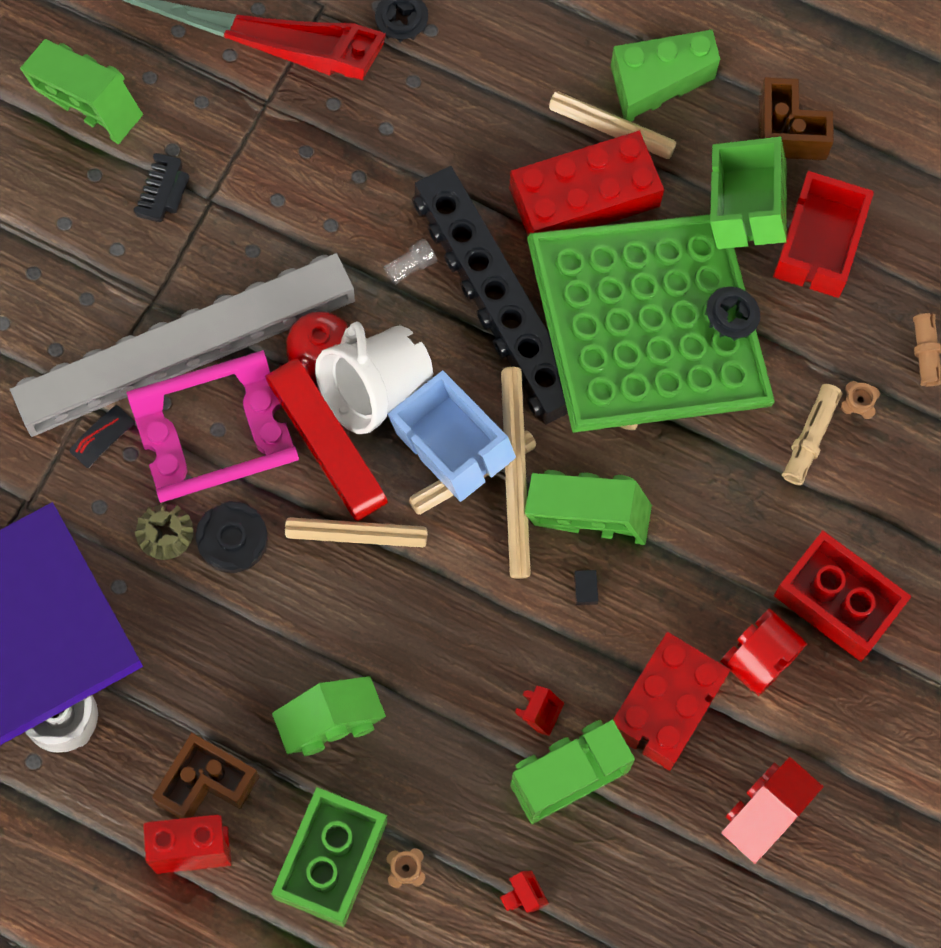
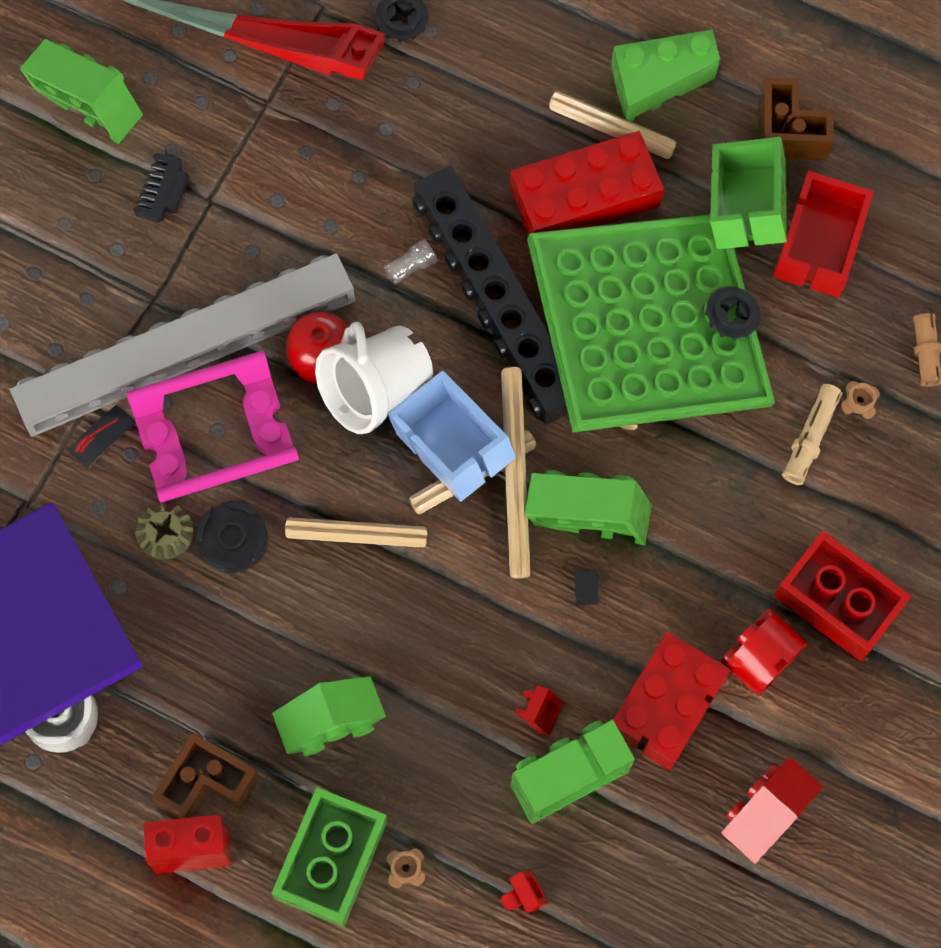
(326, 439): red beam -> none

